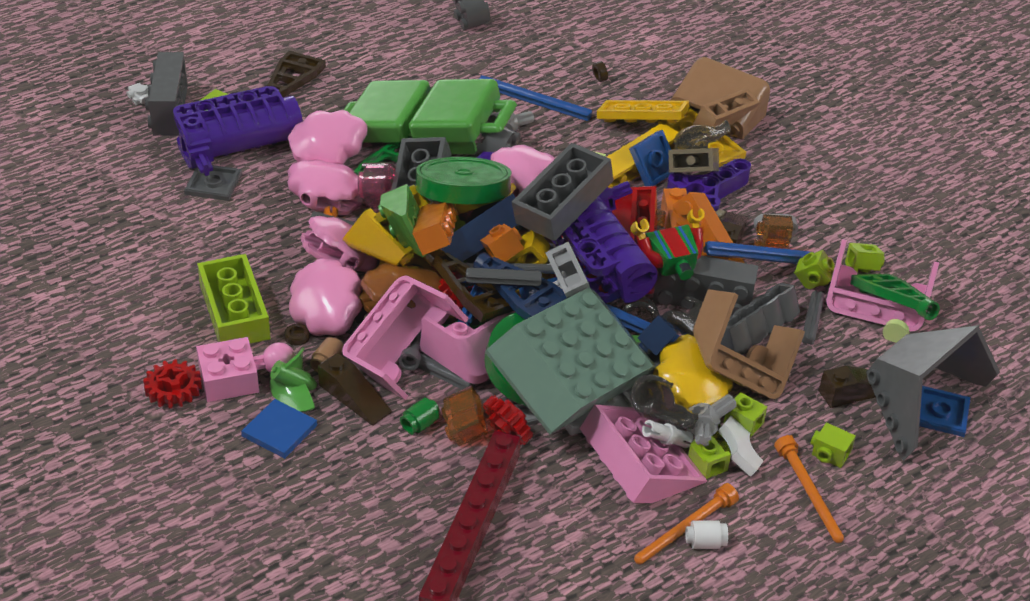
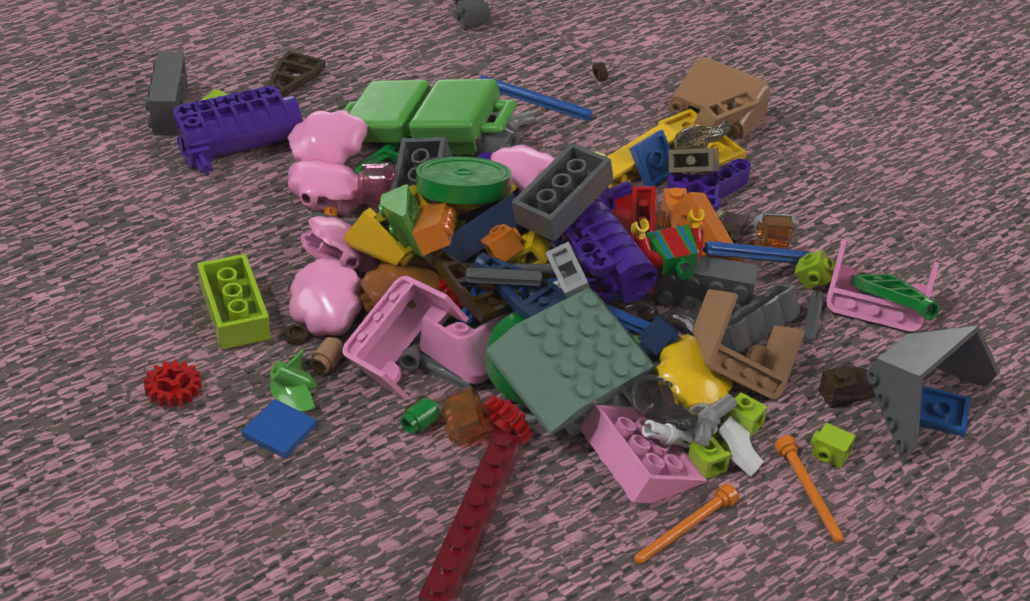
(138, 93): white piece -> none
(217, 185): dark grey tile -> none
(231, 369): bright pink brick -> none
(352, 389): dark brown slope -> none
(646, 110): yellow plate -> none
(707, 534): white brick -> none
(864, 257): lime brick -> none
(895, 330): yellowish green tile -> none

